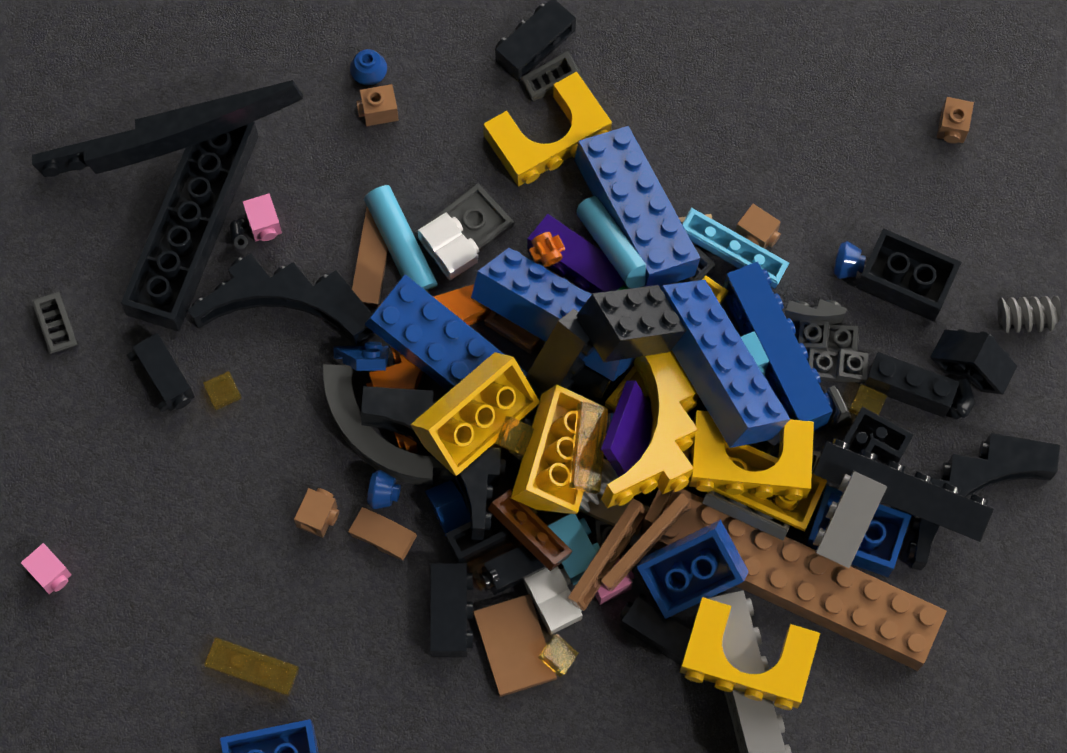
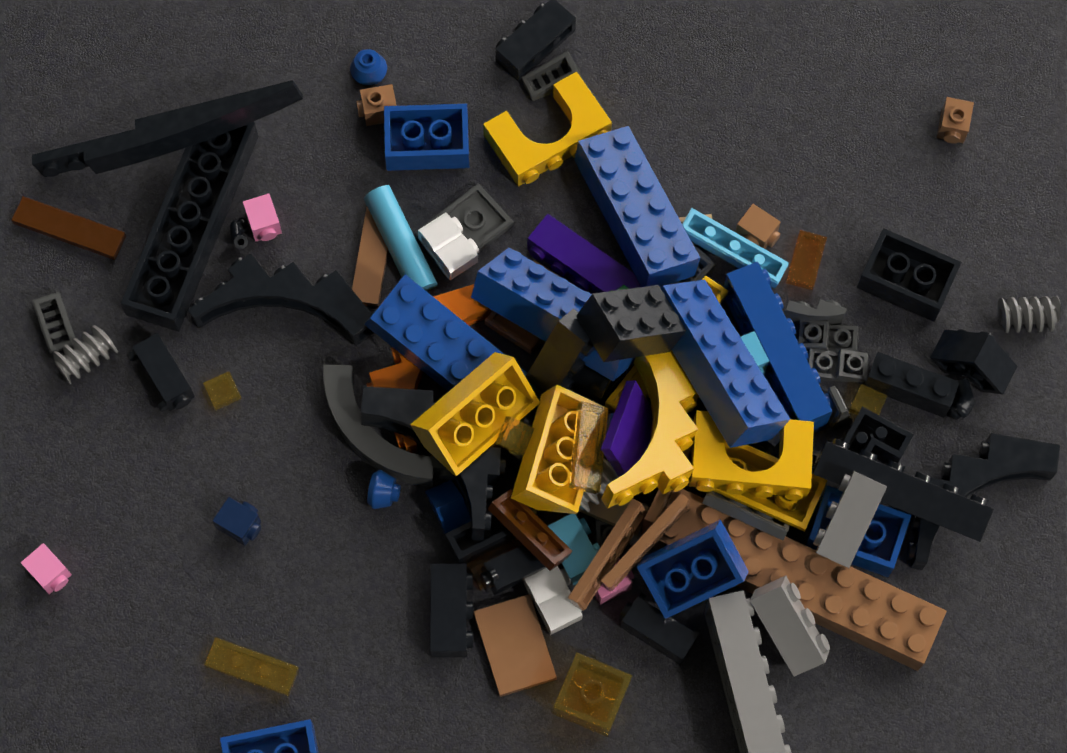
(69, 228): none -> reddish brown tile
(83, 353): none -> light grey piece
(238, 521): none -> dark blue brick
(317, 512): medium nougat brick -> none
(364, 358): blue wing -> none
(382, 533): medium nougat slope -> none
(426, 137): none -> blue brick
(547, 249): orange gear -> none
(558, 655): clear yellow tile -> none
(592, 694): none -> clear yellow brick
(612, 242): medium azure brick -> none
(781, 684): yellow arch -> none
(790, 625): none -> light grey brick
(806, 260): none -> clear orange tile
(848, 261): blue cone -> none

